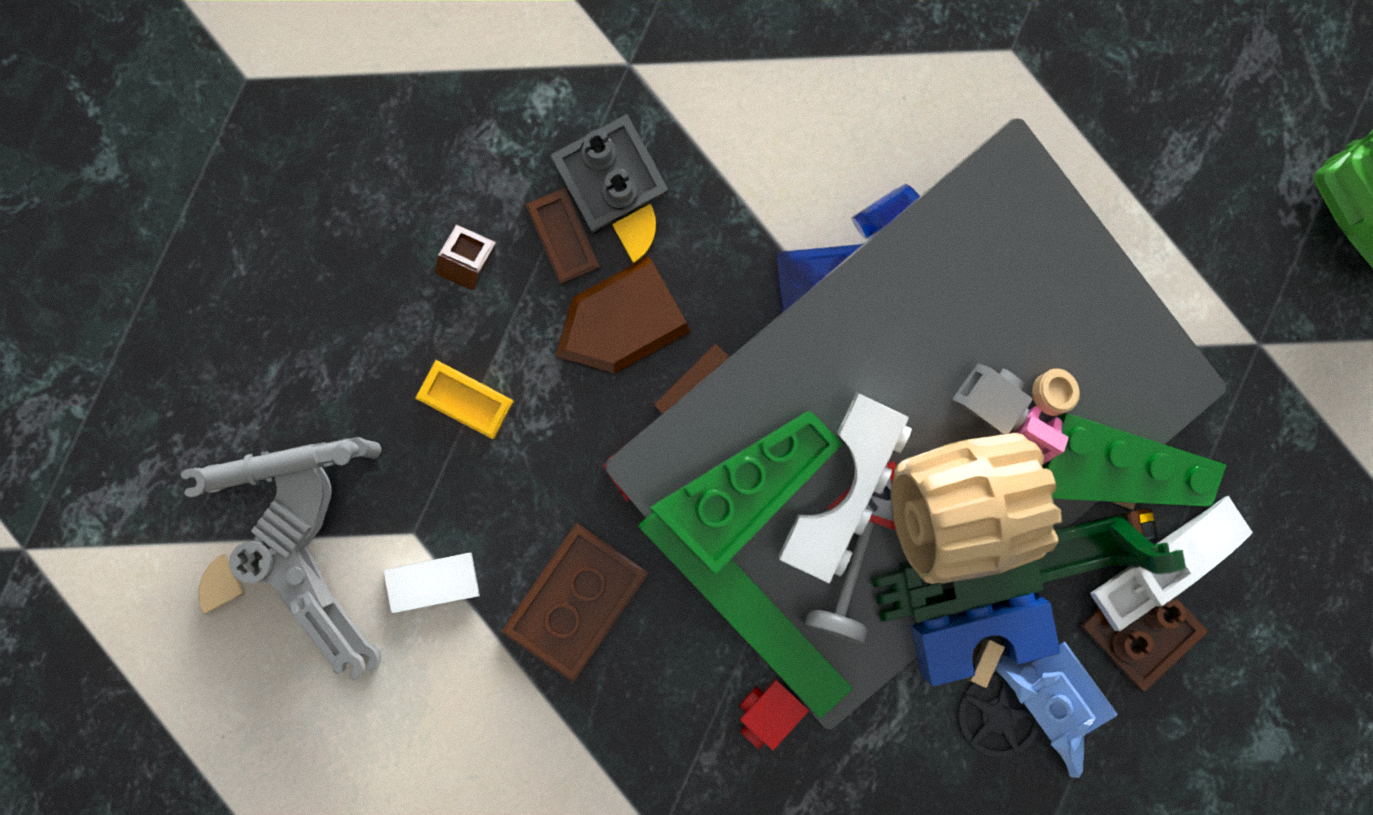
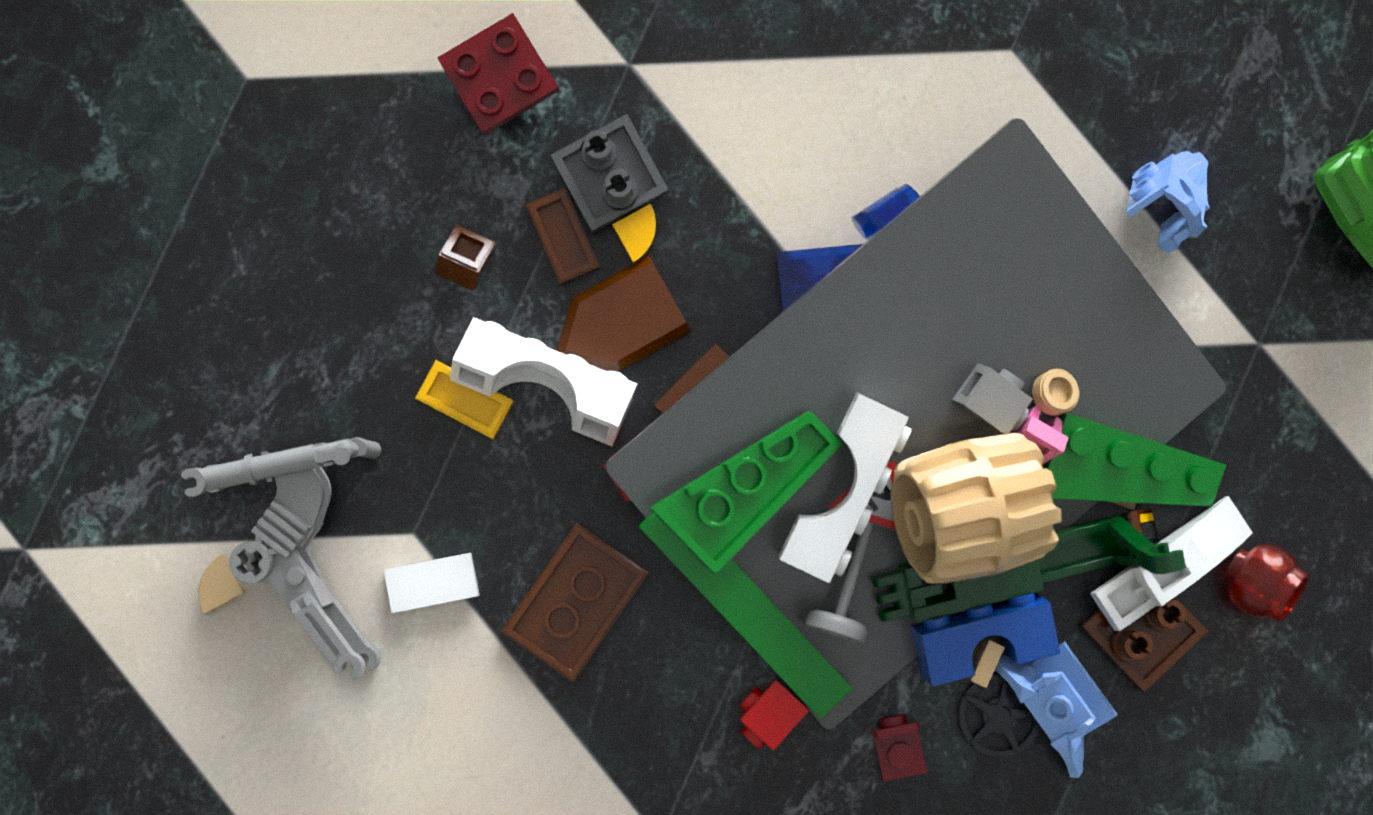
(495, 358): none -> white arch
(498, 74): none -> dark red plate
(898, 747): none -> dark red bracket
(1183, 182): none -> light blue piece
(1266, 582): none -> clear red piece

